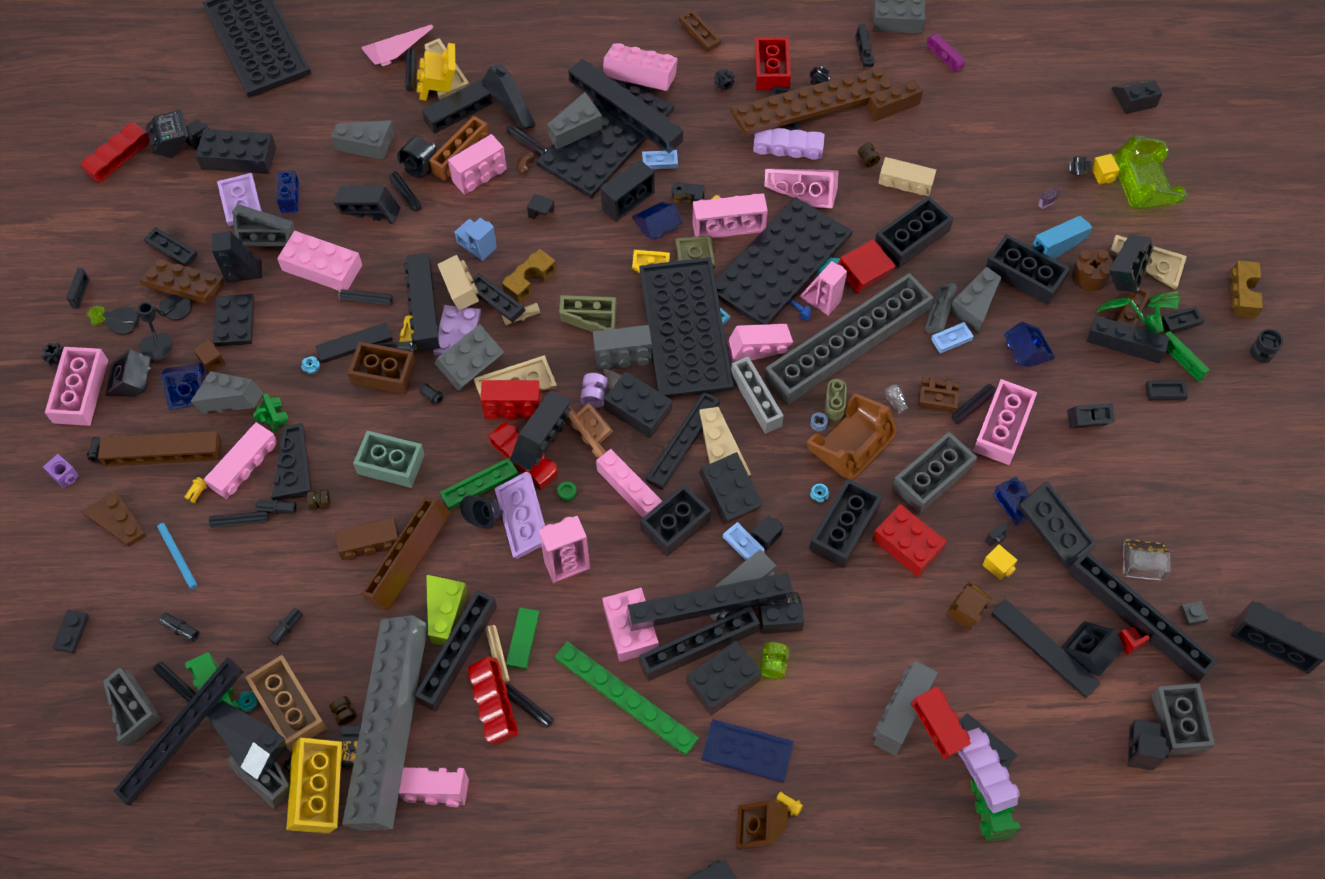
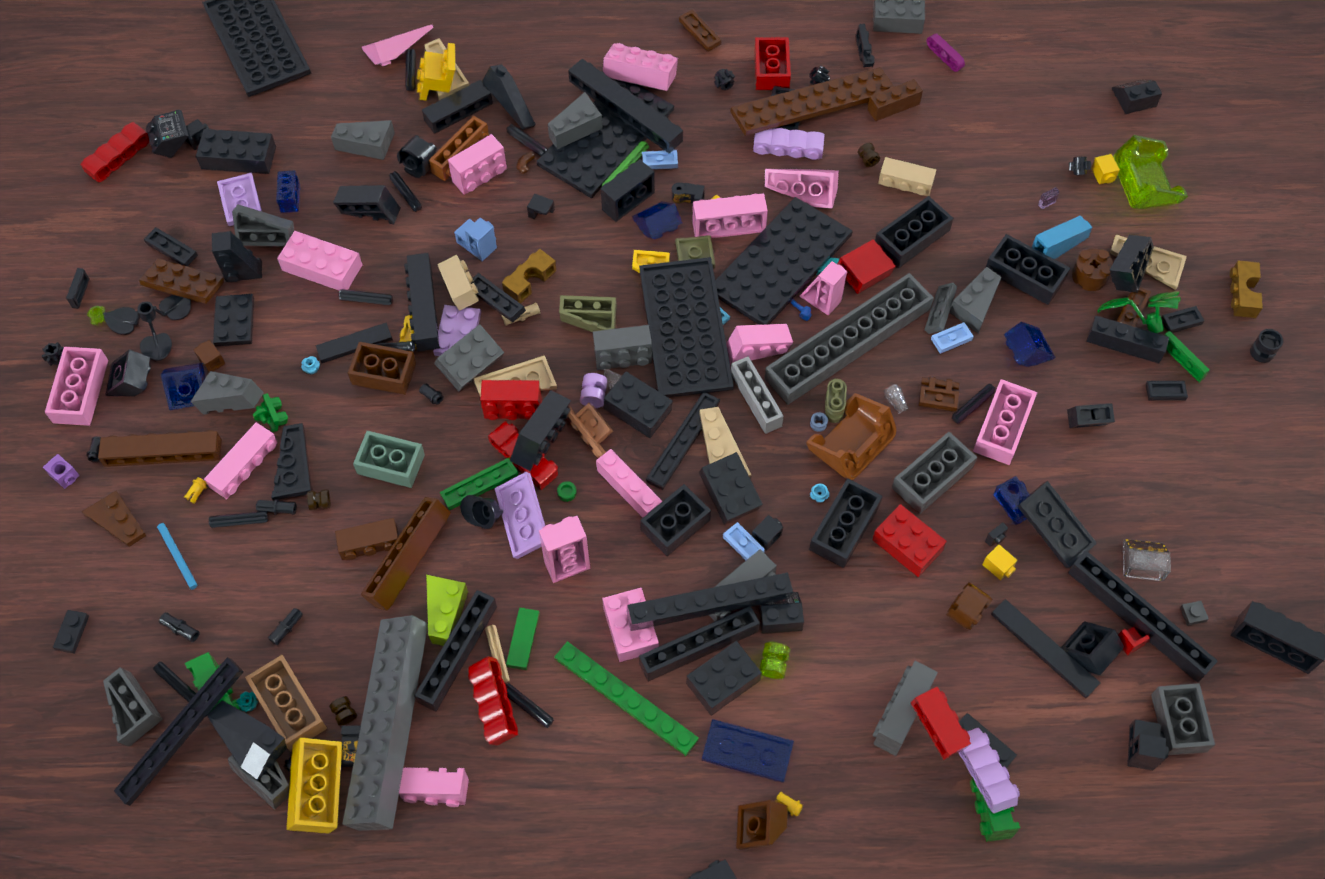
(633, 157): none -> bright green axle

